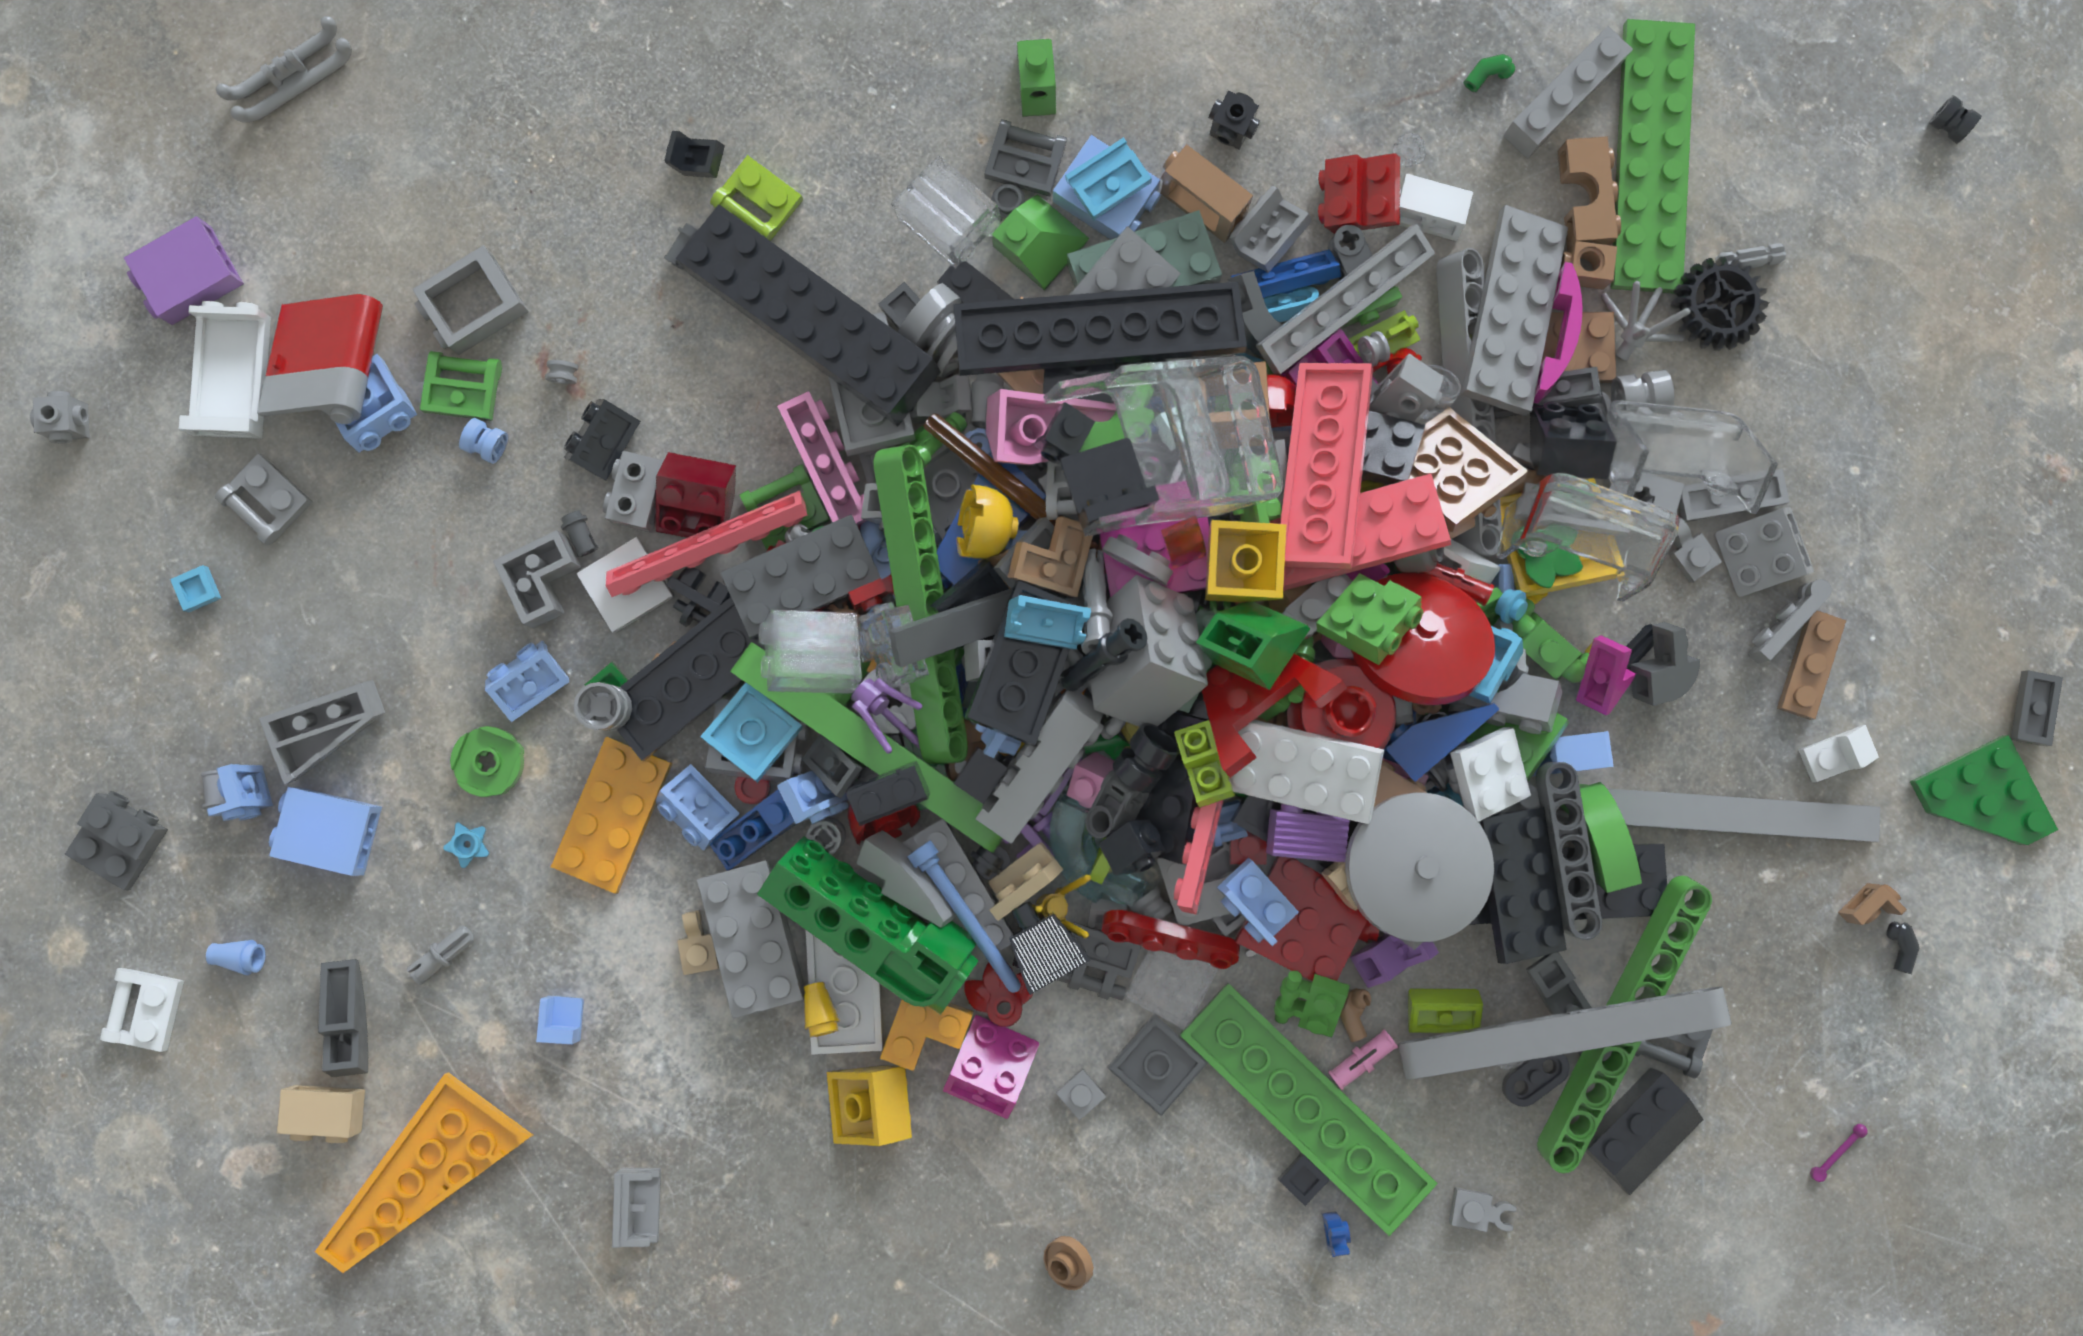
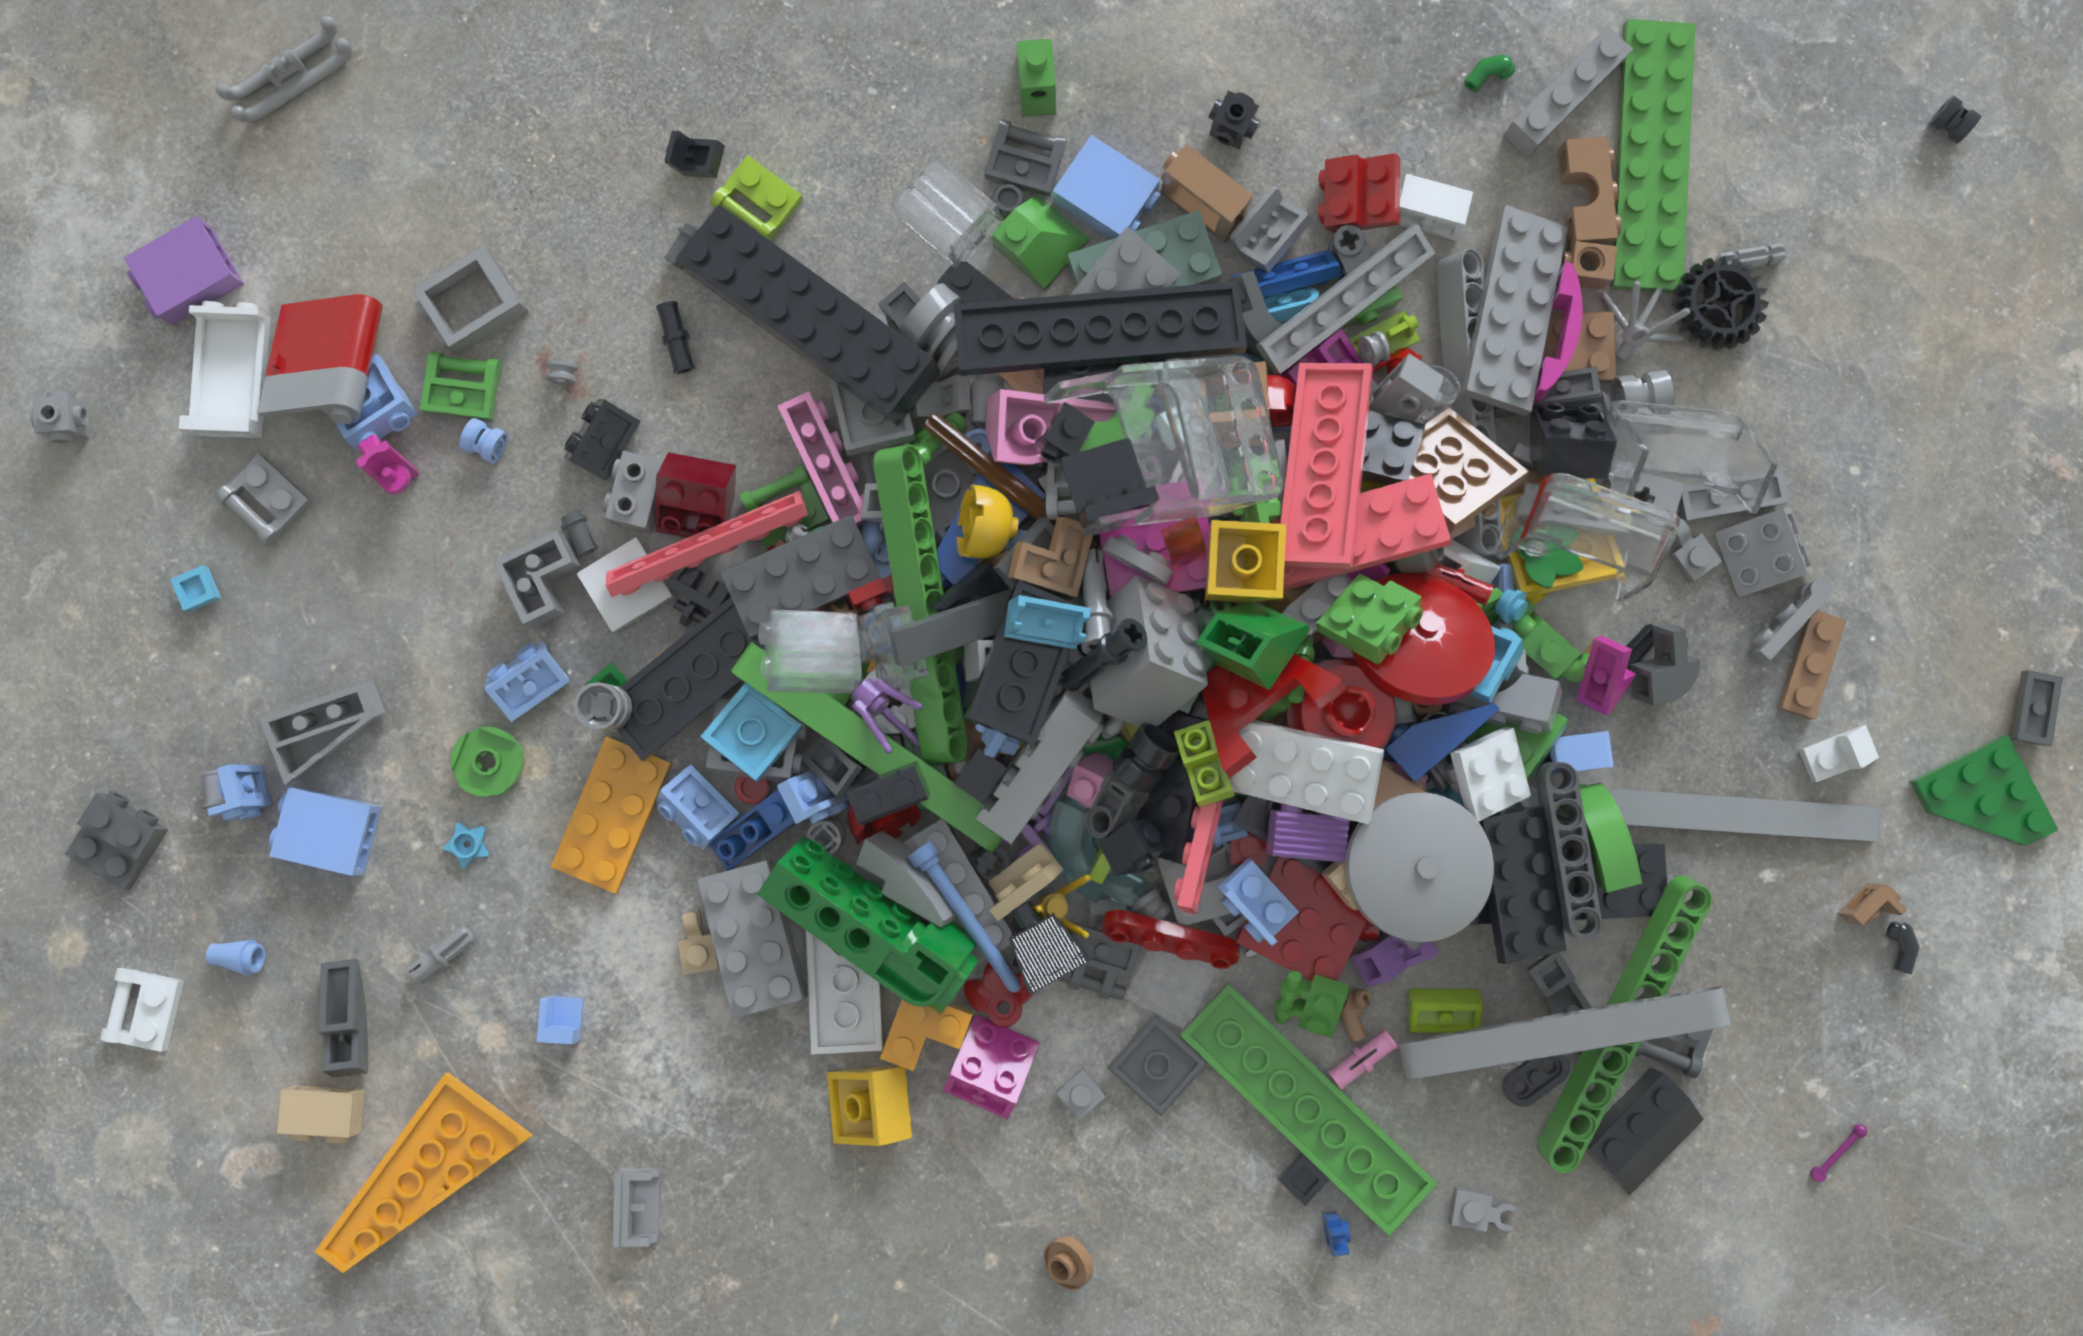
(385, 465): none -> dark pink hips
(675, 337): none -> black pin
(819, 1010): yellow cone -> none
(1108, 179): medium azure plate -> none

